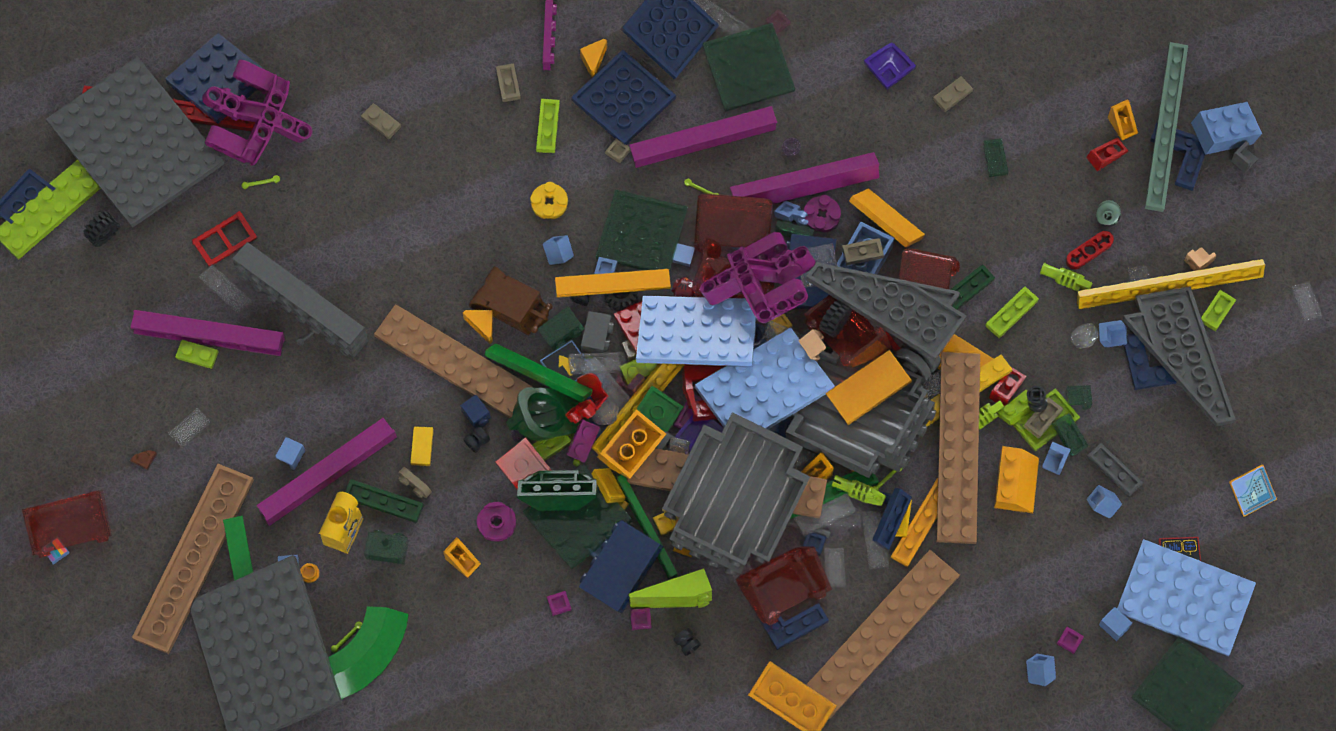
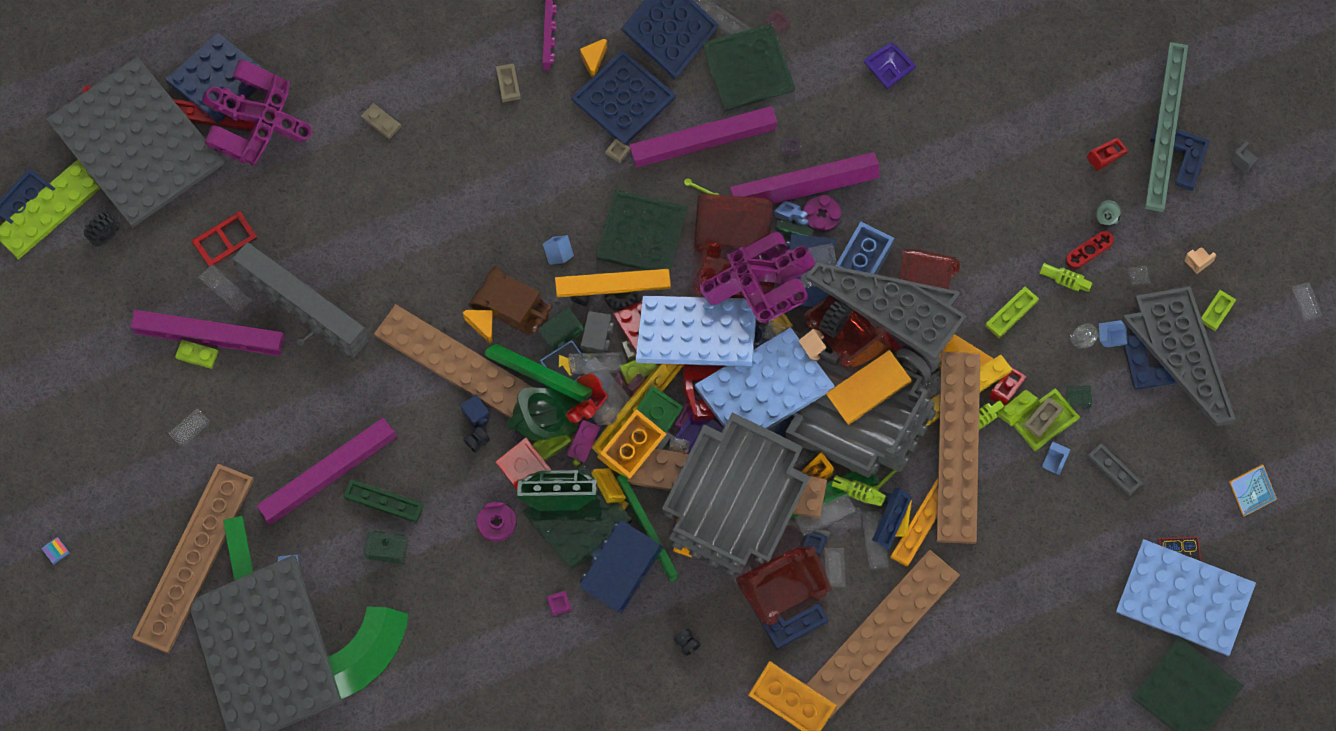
(67, 522): clear red windscreen -> none
(144, 458): copper tile -> none
(275, 179): lime hinge -> none
(290, 452): medium blue panel -> none
(309, 572): light orange plate -> none
(334, 648): lime hinge -> none
(341, 523): yellow piece -> none
(420, 488): dark tan plate -> none
(422, 446): yellow tile -> none
(461, 558): light orange slope -> none
(548, 126): lime plate -> none
(549, 191): yellow plate -> none
(605, 266): medium blue plate -> none
(640, 618): magenta tile -> none
(664, 524): yellow tile -> none
(682, 591): lime slope -> none
(683, 255): light blue tile -> none
(683, 288): dark red head -> none
(863, 251): dark tan plate -> none
(887, 217): light orange tile -> none
(953, 94): dark tan plate -> none
(972, 285): dark green plate -> none
(995, 157): clear green plate -> none
(1016, 480): light orange slope -> none
(1037, 399): black wheel -> none
(1041, 669): medium blue panel -> none
(1070, 434): clear green plate -> none
(1070, 640): magenta tile -> none
(1104, 501): medium blue panel -> none
(1115, 623): medium blue panel -> none
(1123, 120): light orange slope -> none
(1195, 279): yellow plate -> none
(1226, 127): medium blue brick -> none

